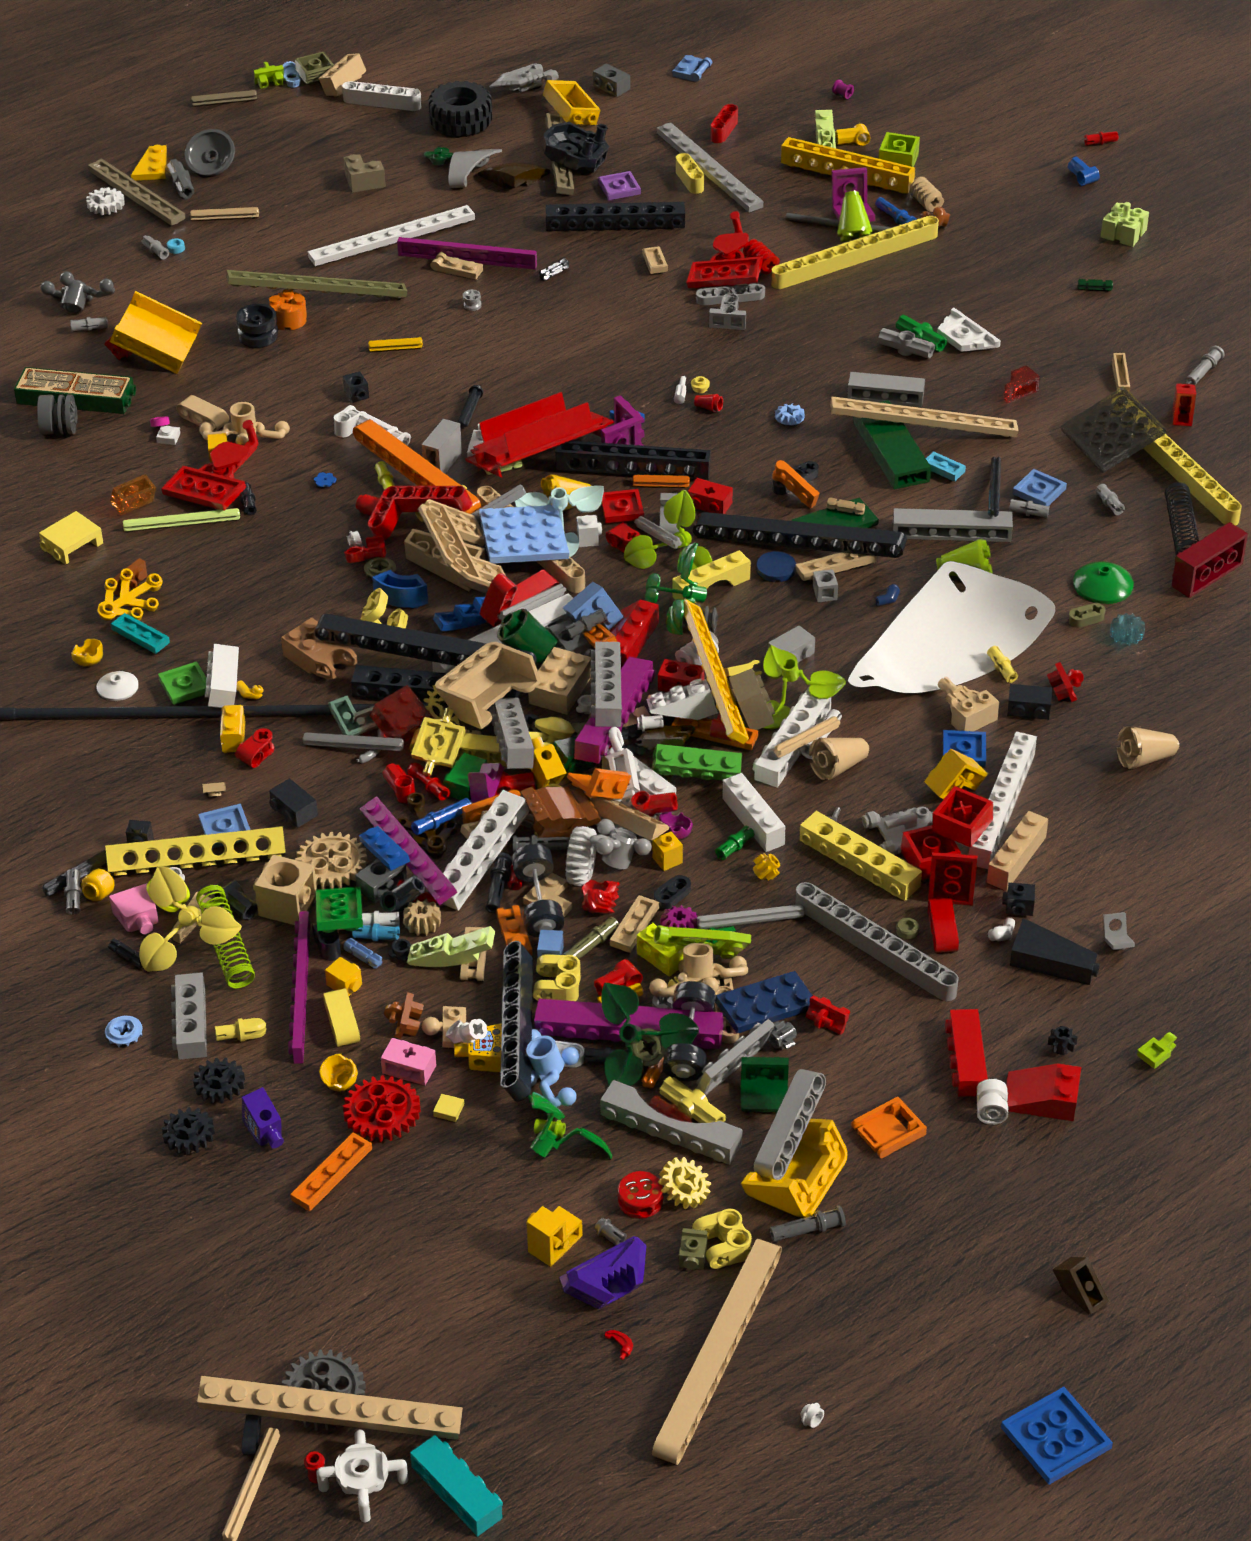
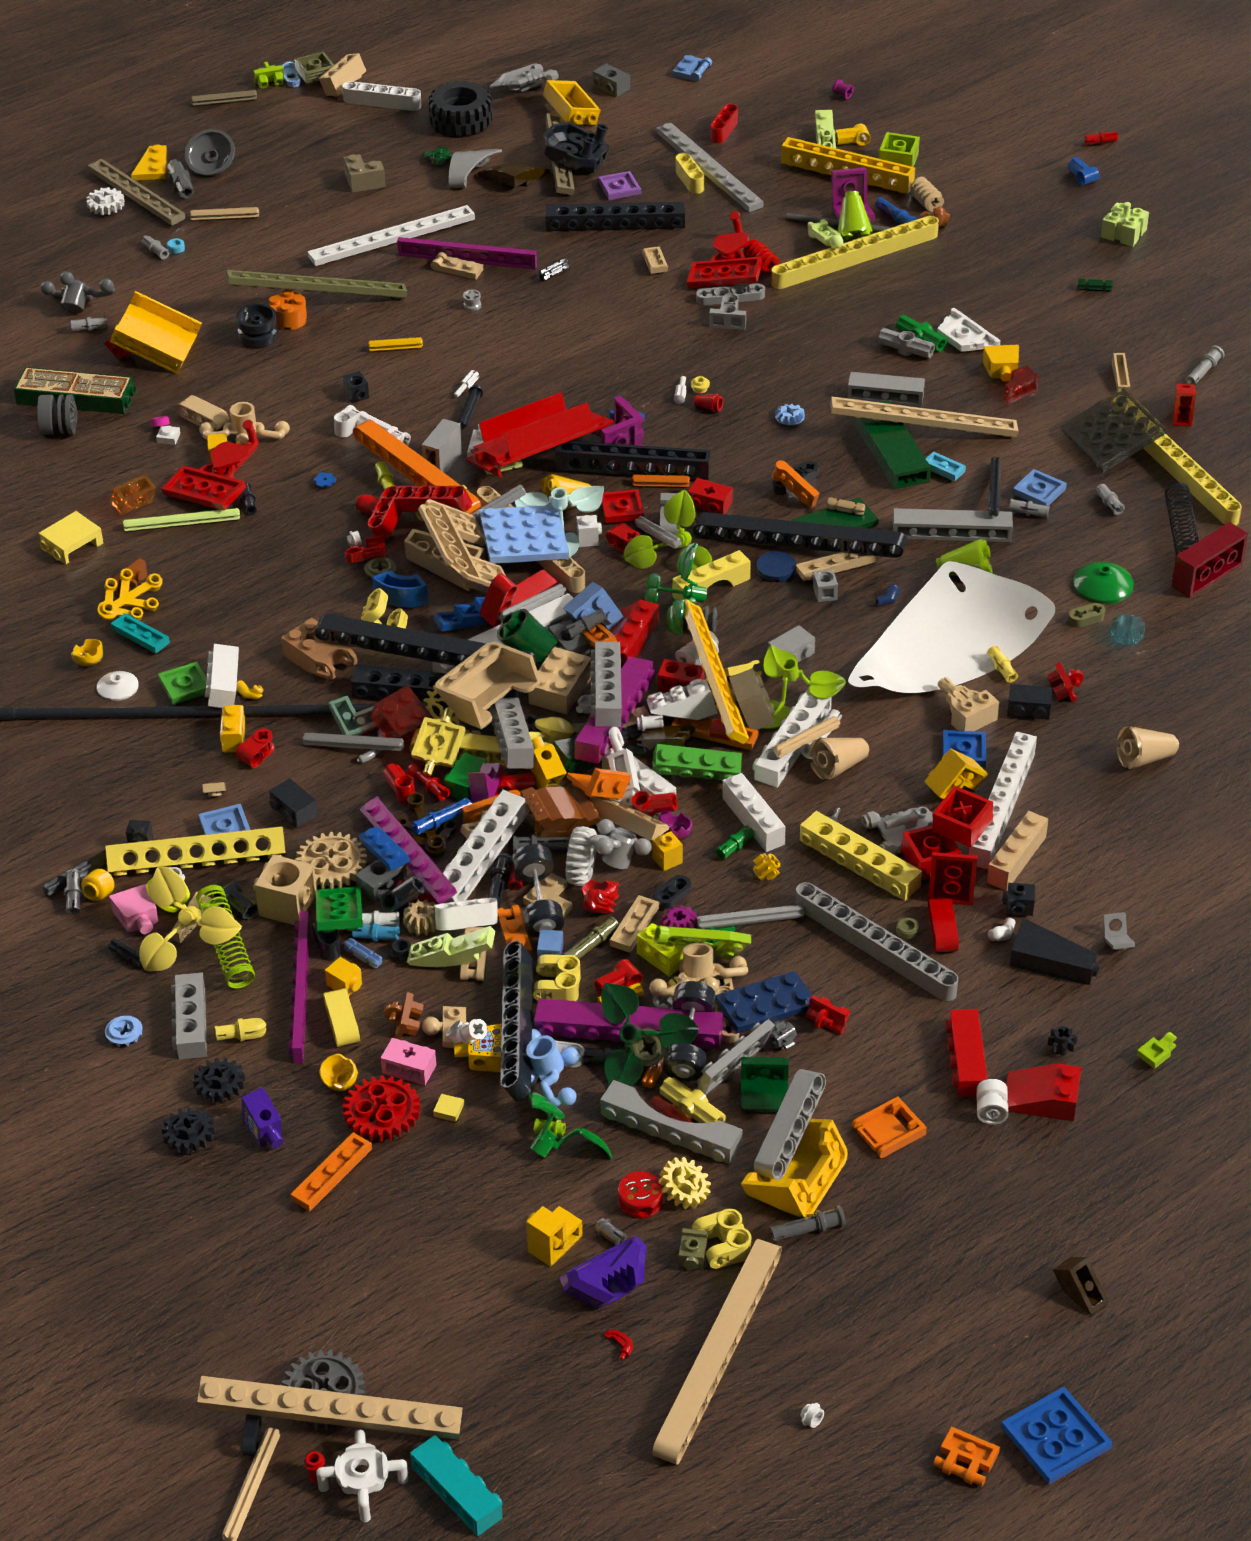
(466, 914): none -> white beam
(467, 382): none -> white axle
(825, 234): none -> yellowish green plate
(970, 1450): none -> orange plate
(1001, 360): none -> yellow torso

